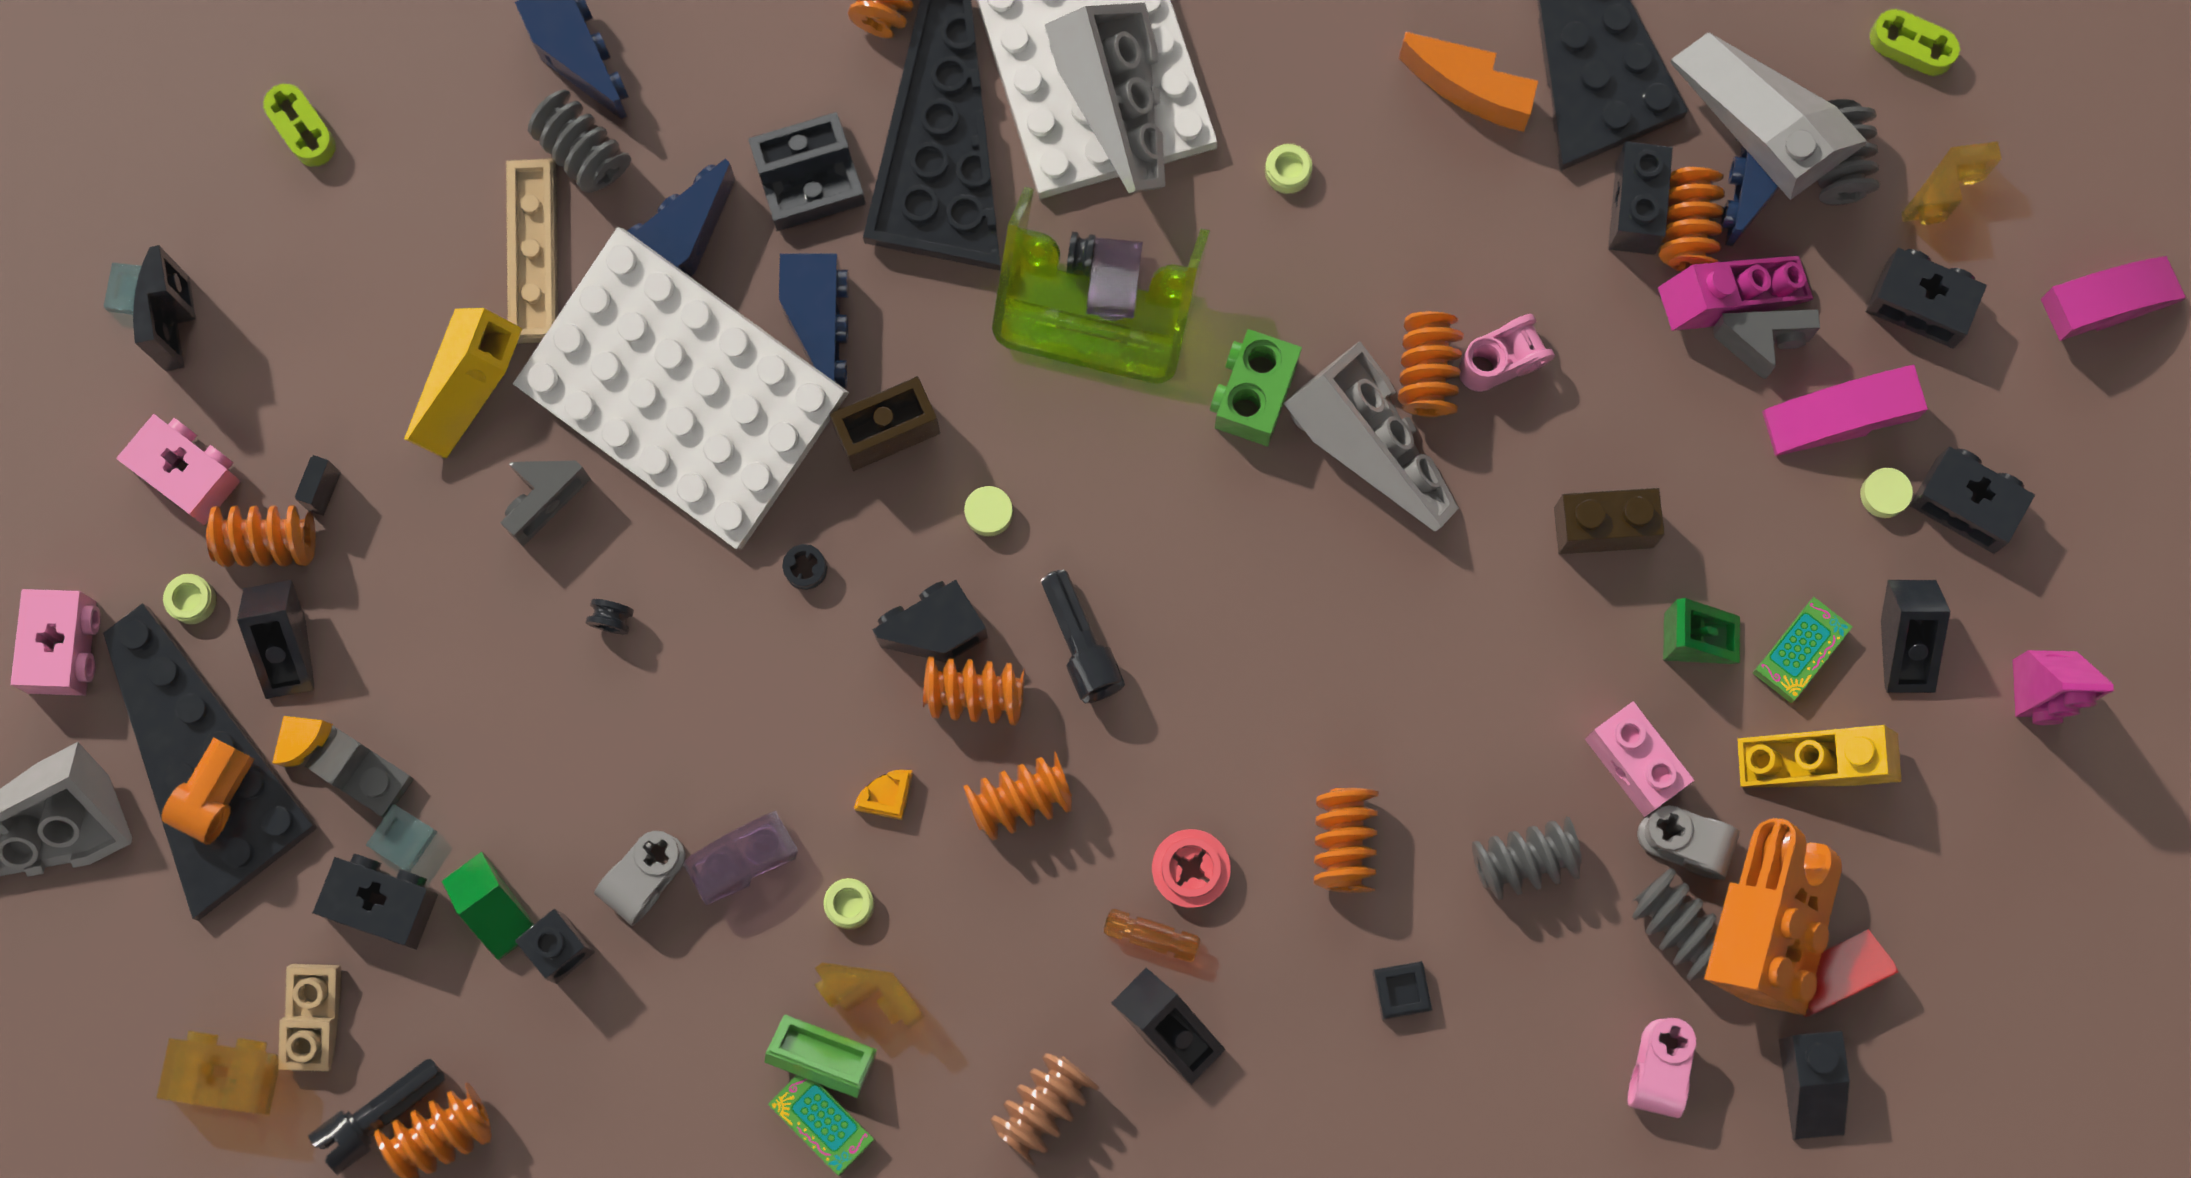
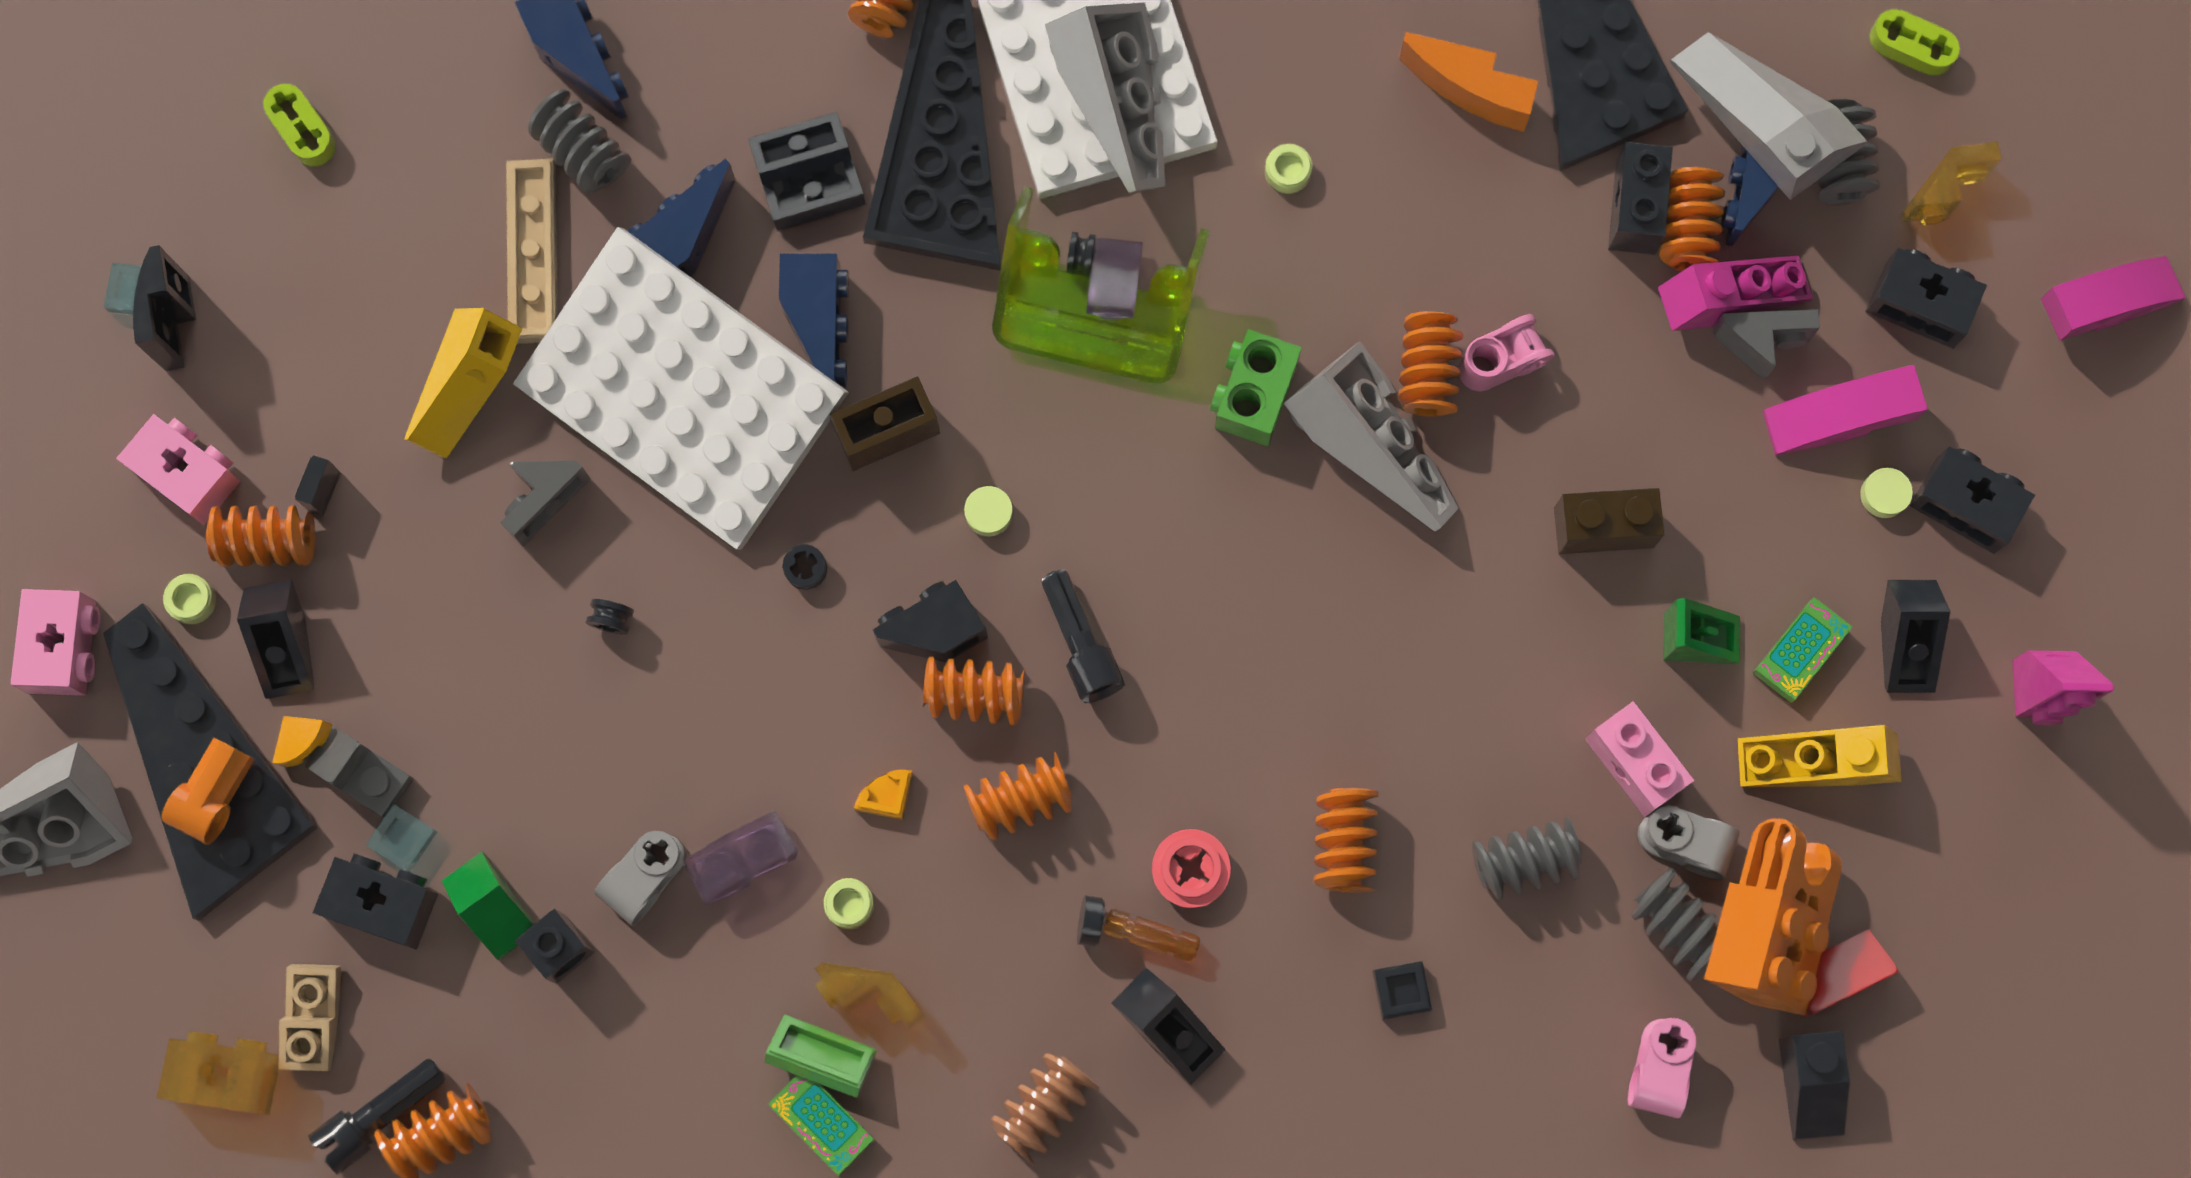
(1090, 921): none -> black tile

